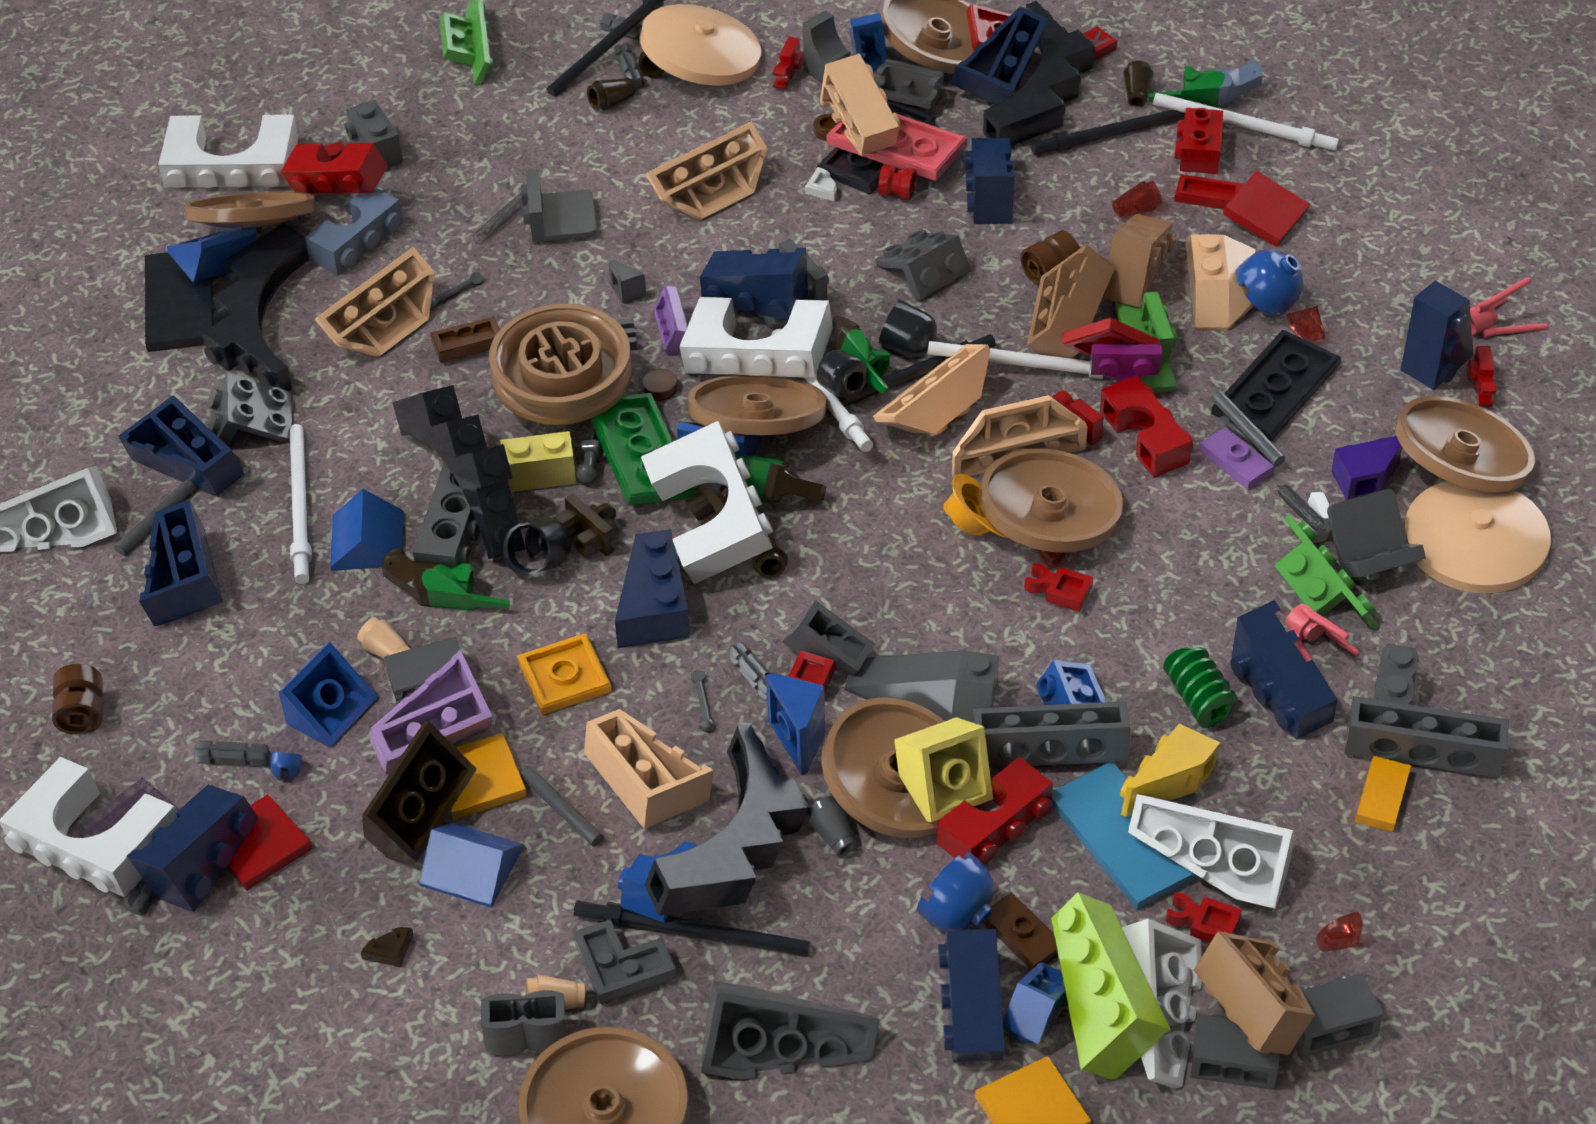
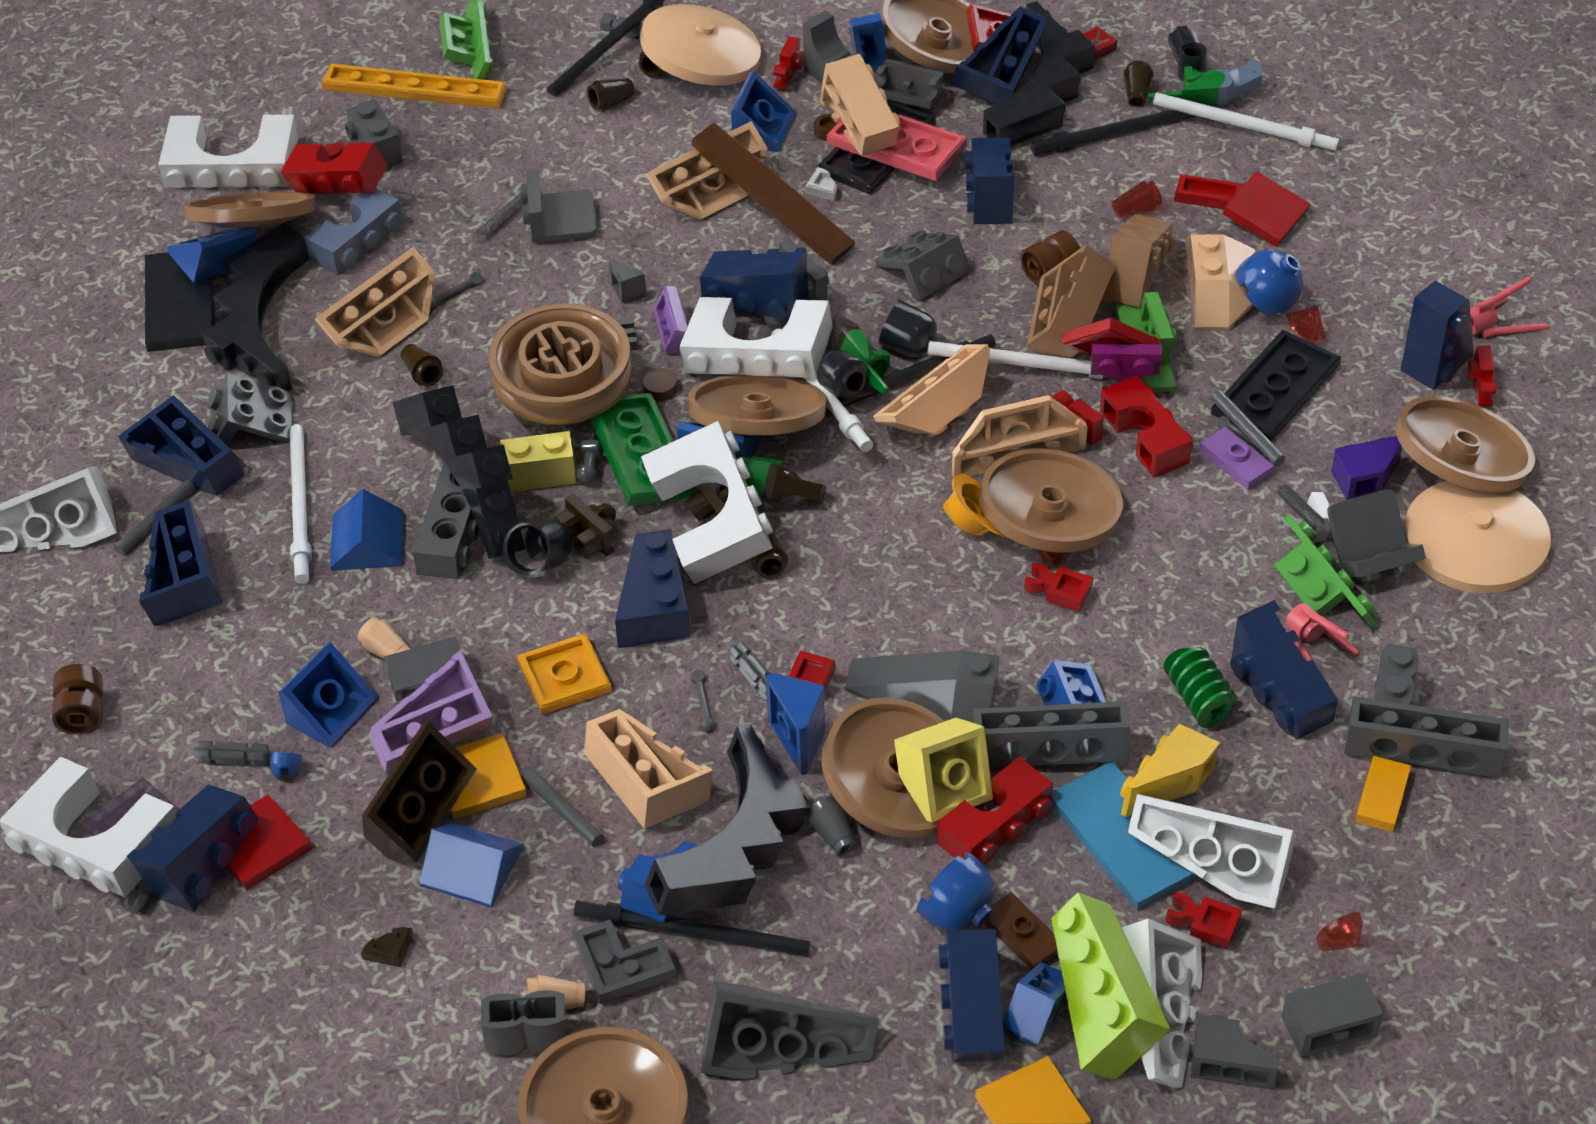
(414, 85): none -> light orange tile
(422, 365): none -> dark brown cone
(437, 584): animal -> none
(464, 339): reddish brown plate -> none
(629, 64): dark grey axle -> none
(765, 109): none -> blue slope
(772, 193): none -> reddish brown tile
(829, 636): dark grey arch -> none
(898, 182): red wheel -> none
(1187, 50): none -> black piece
(1201, 140): red brick -> none
(1255, 991): medium nougat wedge -> none

